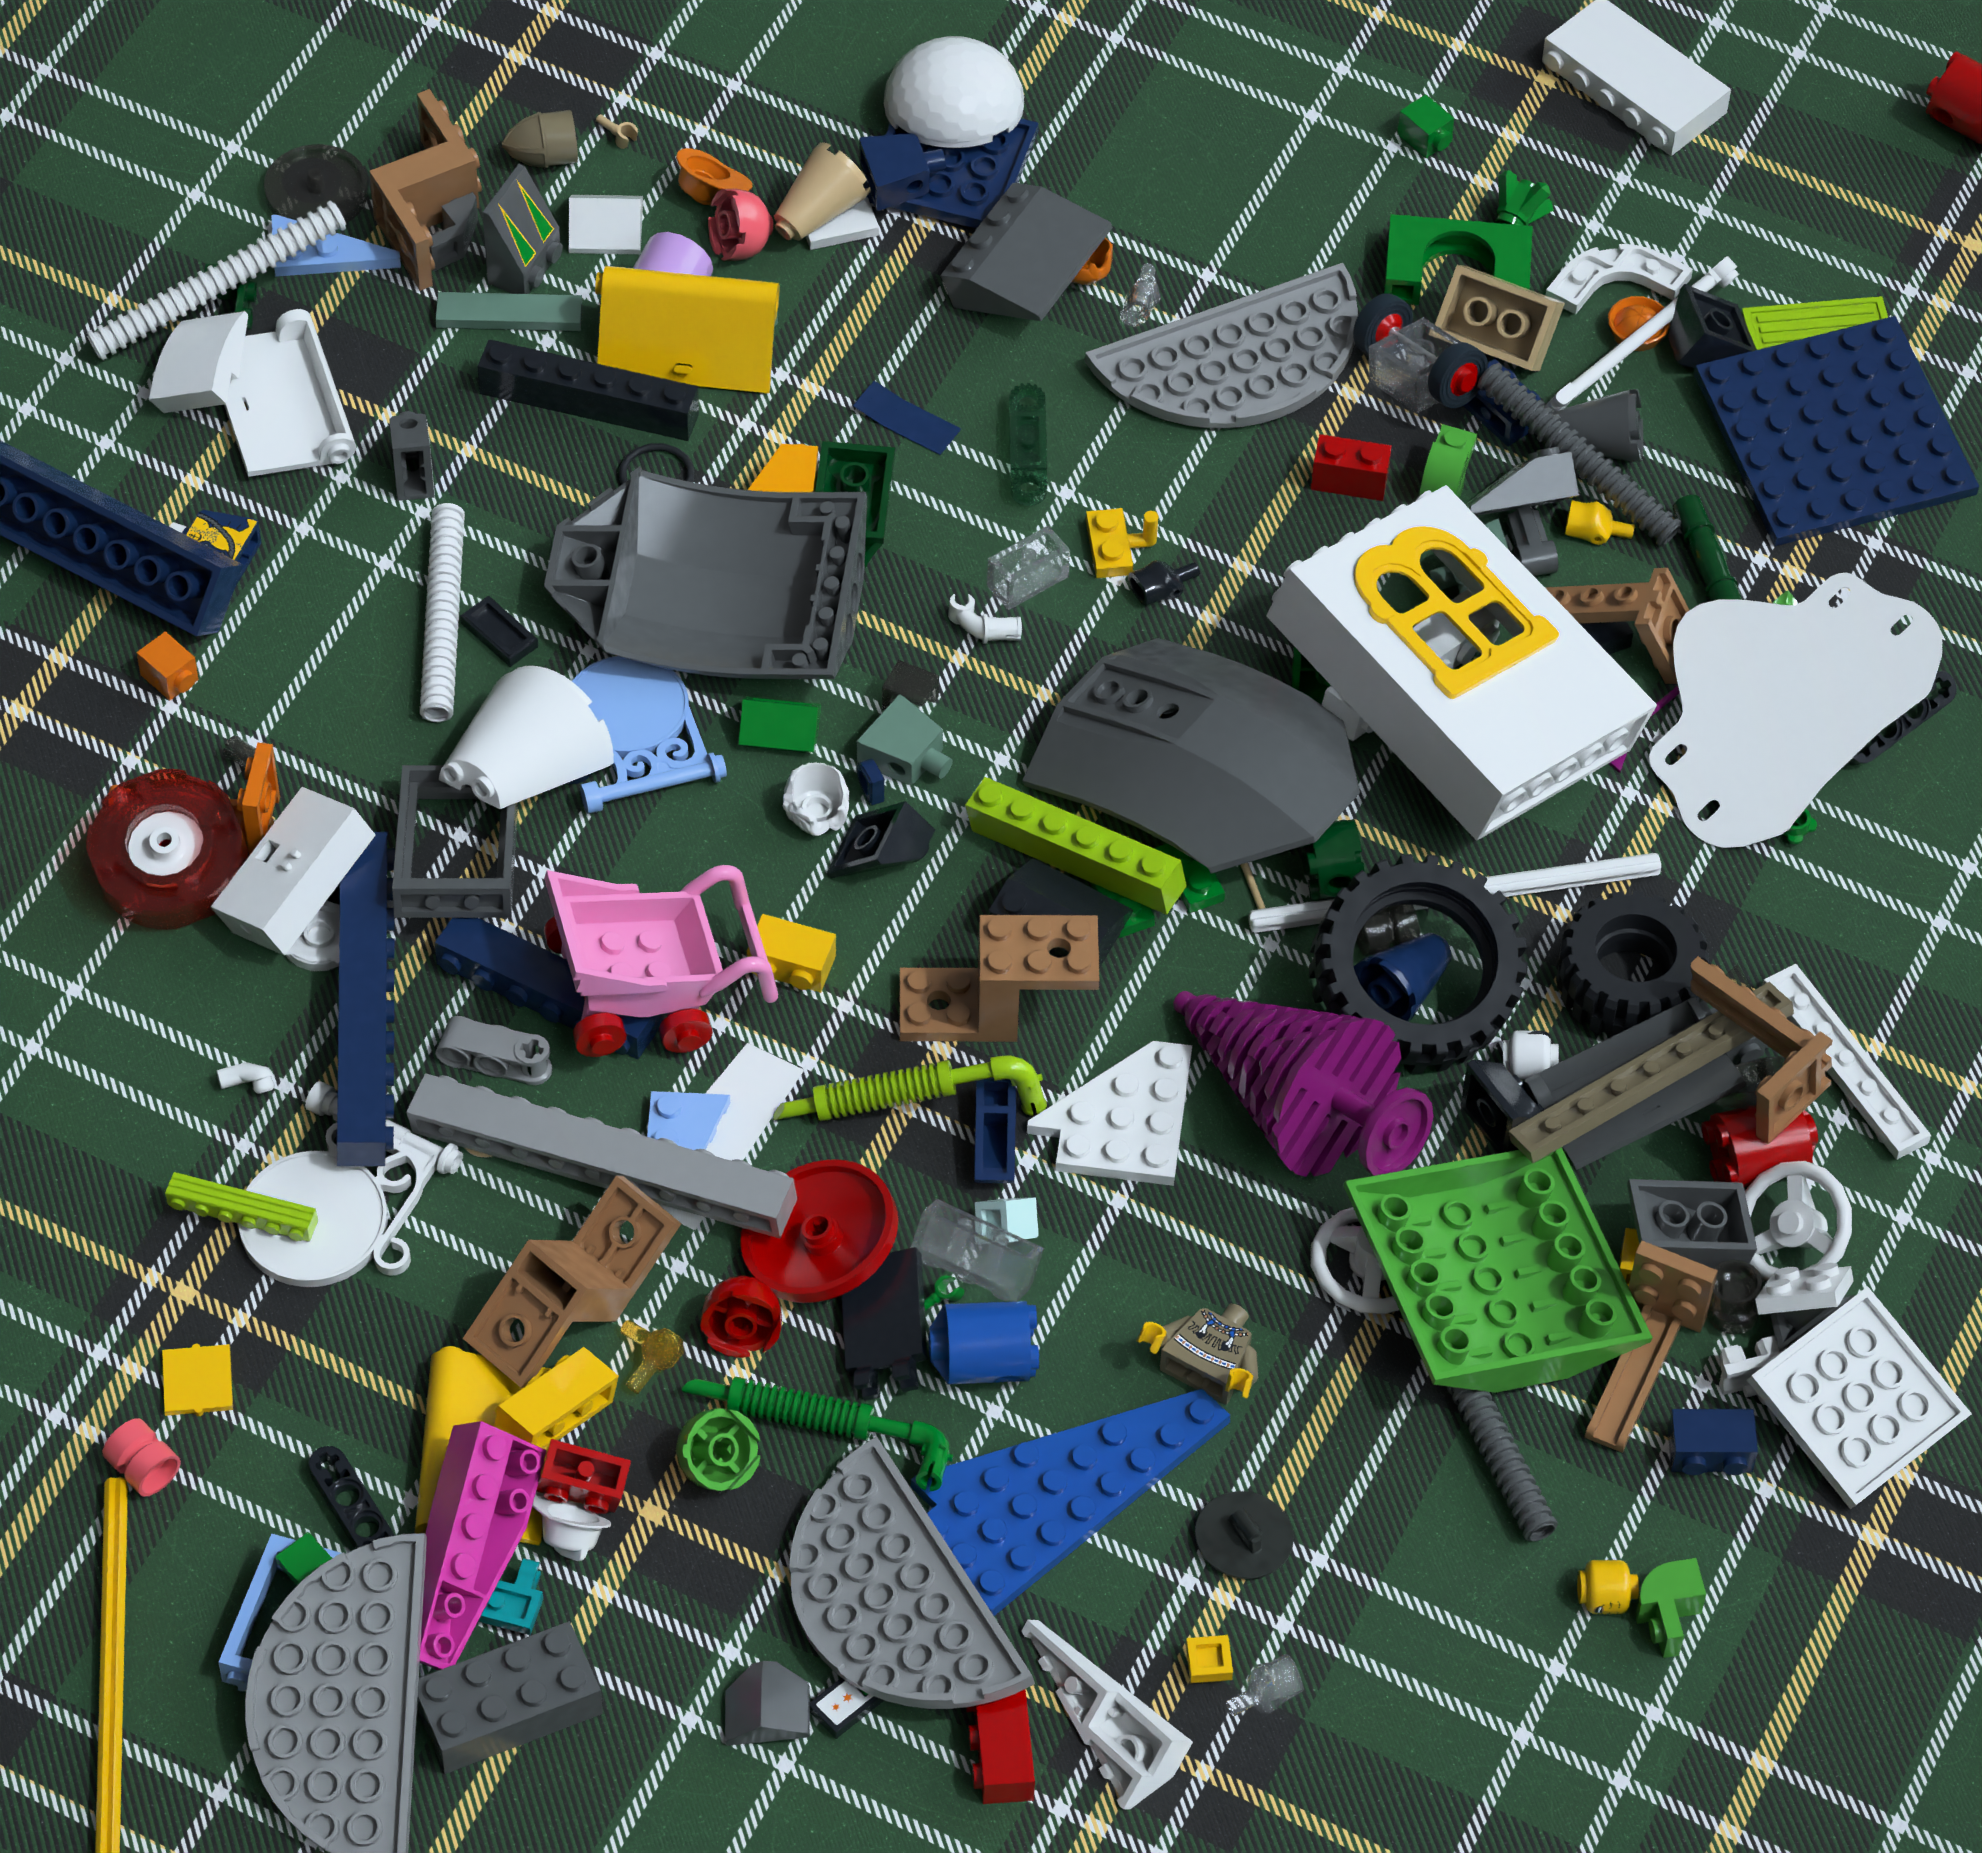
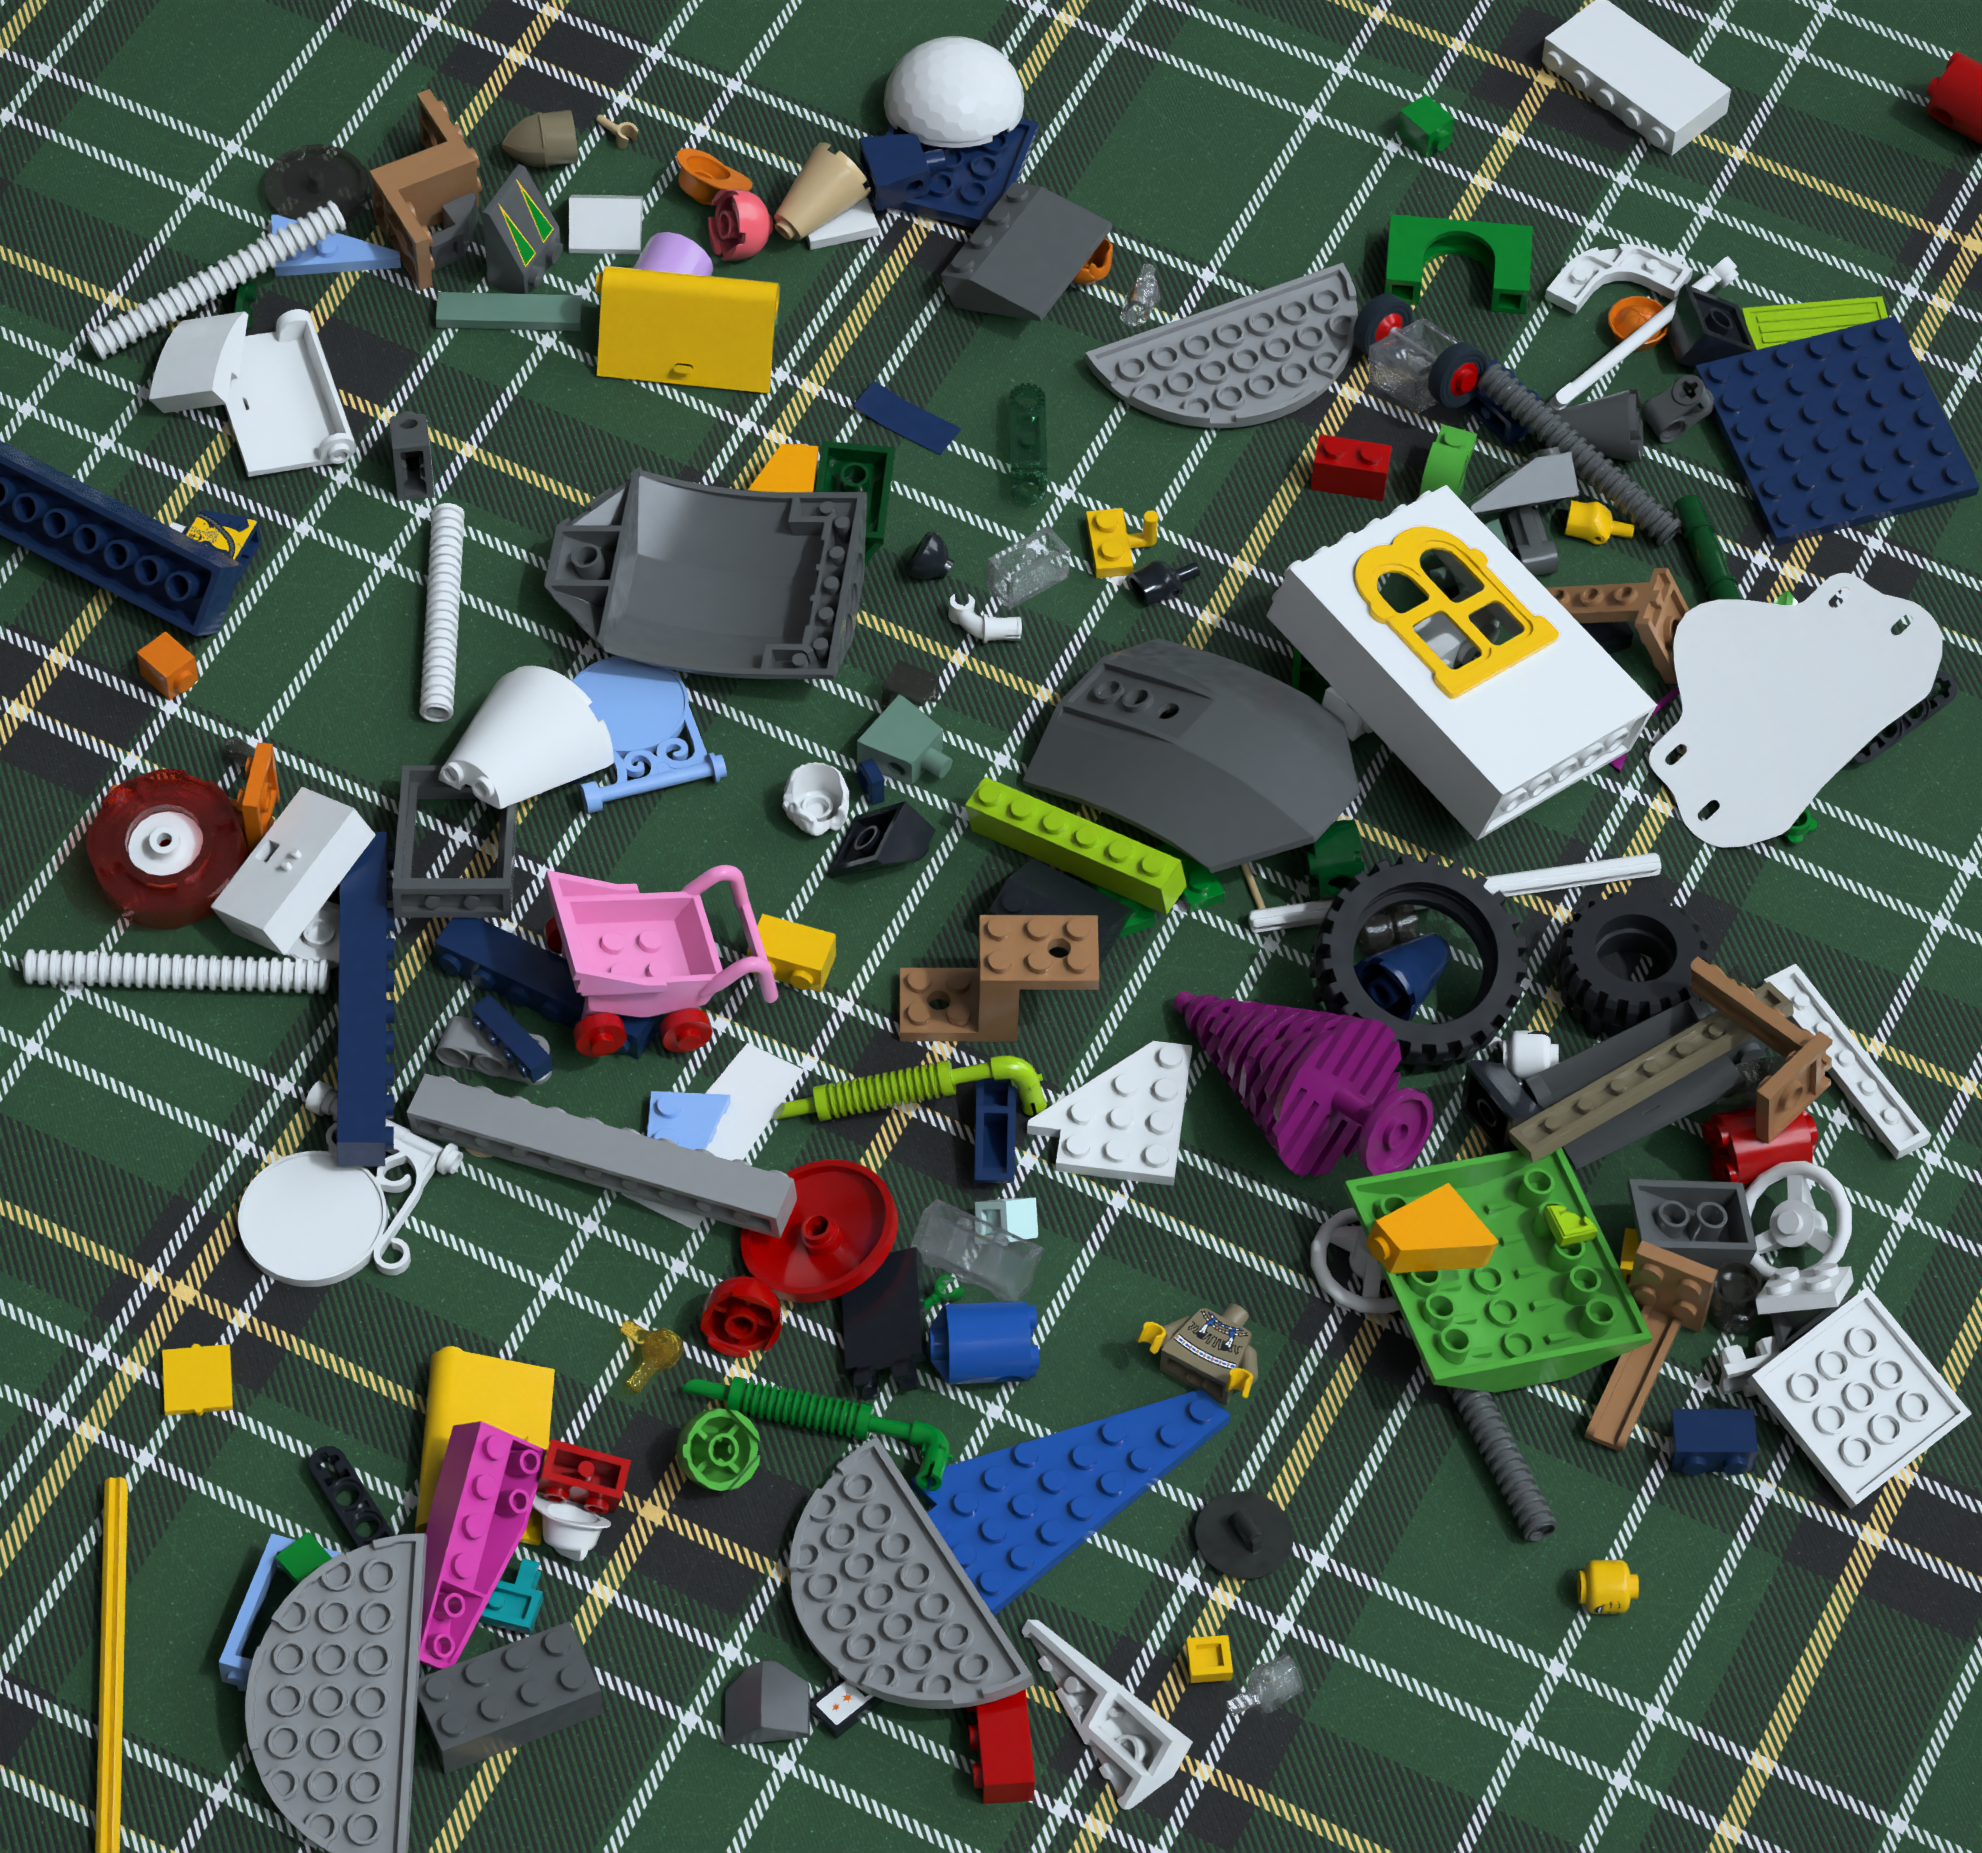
(141, 1457): coral wheel -> none
(176, 971): none -> white piece
(241, 1207): lime piece -> none
(246, 1073): white arm -> none
(499, 631): black tile -> none
(511, 1039): none -> dark blue piece
(558, 1399): yellow brick -> none
(571, 1281): medium nougat bracket -> none
(588, 390): black brick -> none
(656, 447): black piece -> none
(779, 724): green brick -> none
(929, 558): none -> black brick
(1432, 1235): none -> light orange slope
(1499, 317): tan brick -> none
(1521, 200): green rock -> none
(1569, 1227): none -> lime tile
(1667, 1594): bright green brick -> none
(1676, 408): none -> dark grey piece

